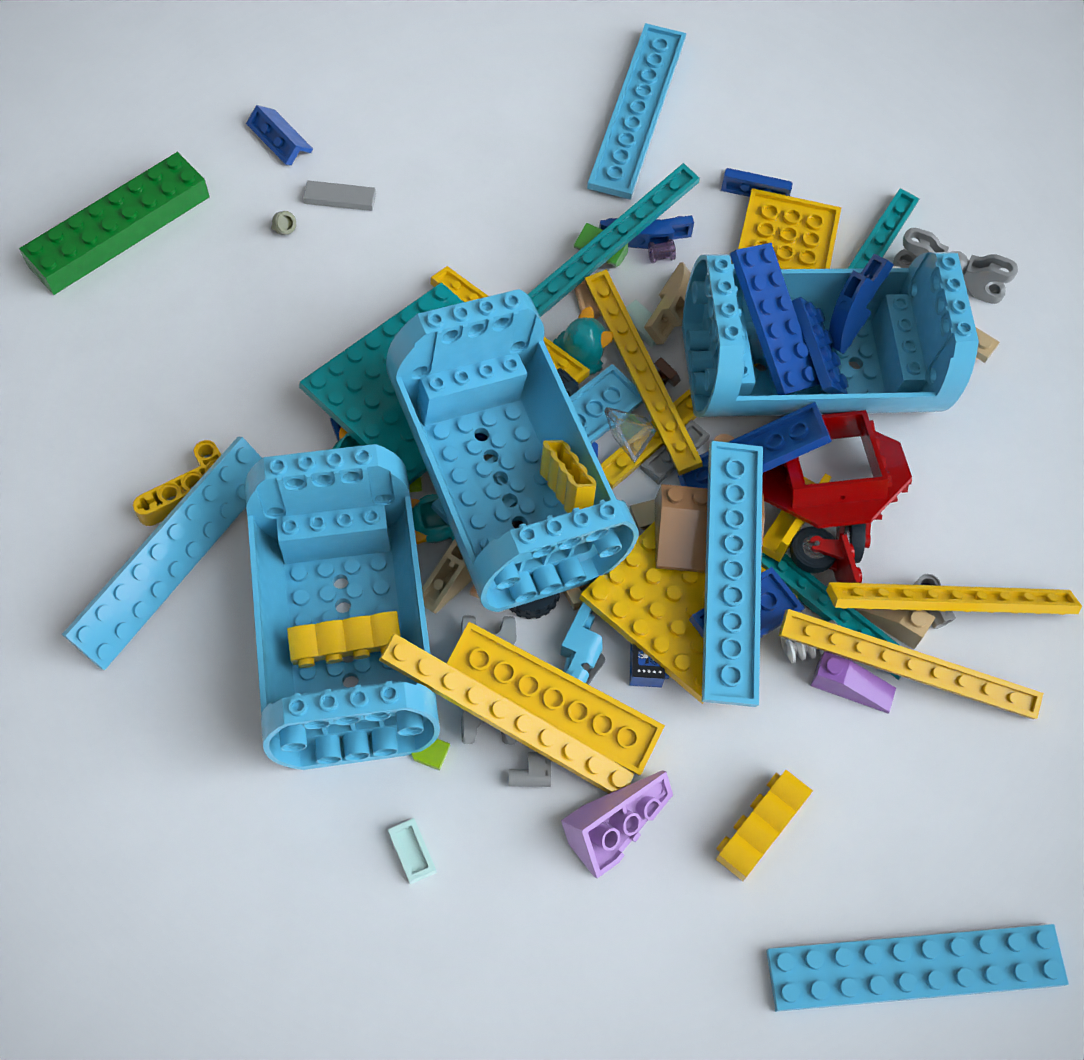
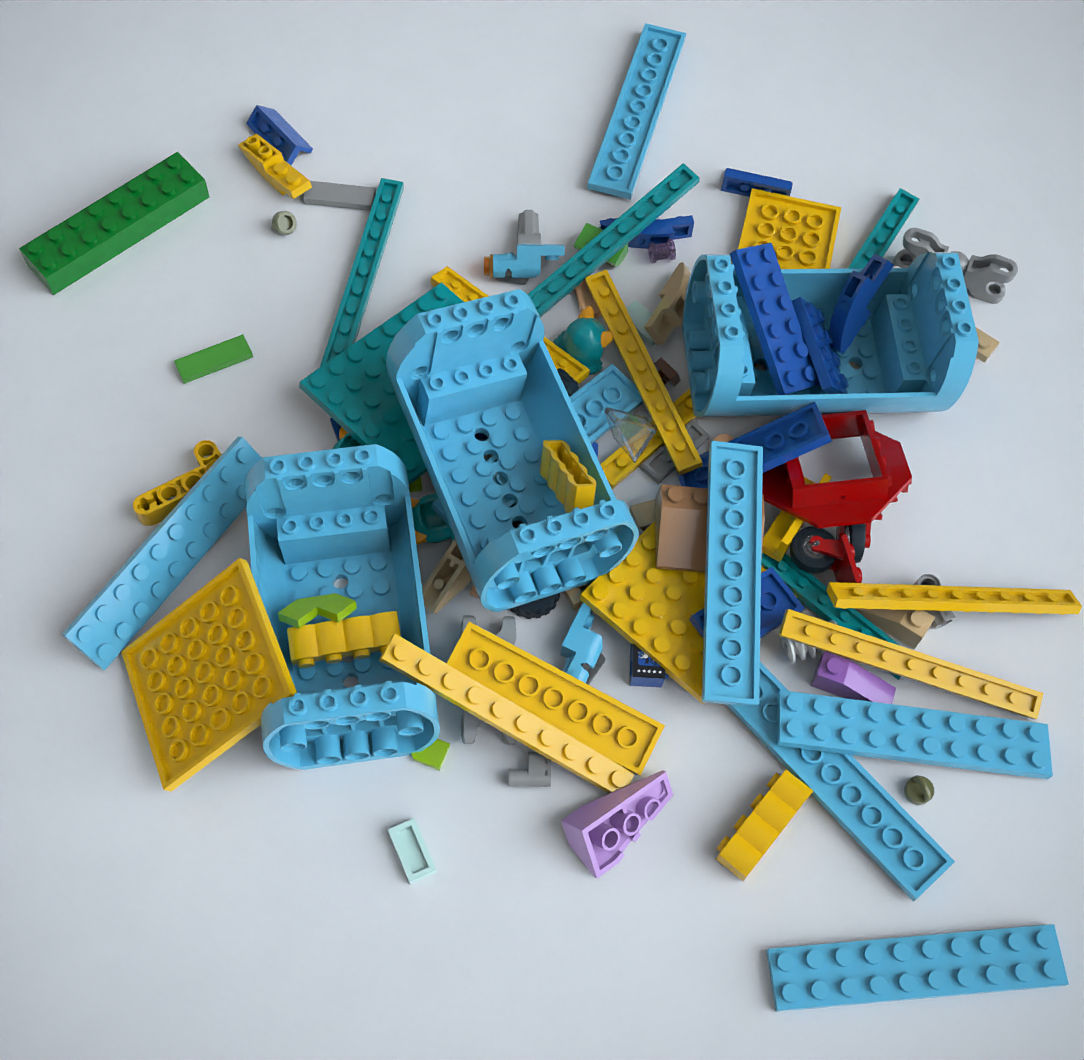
(206, 674): none -> yellow plate
(213, 358): none -> bright green tile
(273, 168): none -> yellow slope
(305, 609): none -> lime tile
(364, 268): none -> teal plate
(523, 265): none -> medium azure plate
(528, 228): none -> light grey piece
(852, 799): none -> medium azure plate
(913, 734): none -> medium azure plate
(919, 790): none -> olive tile

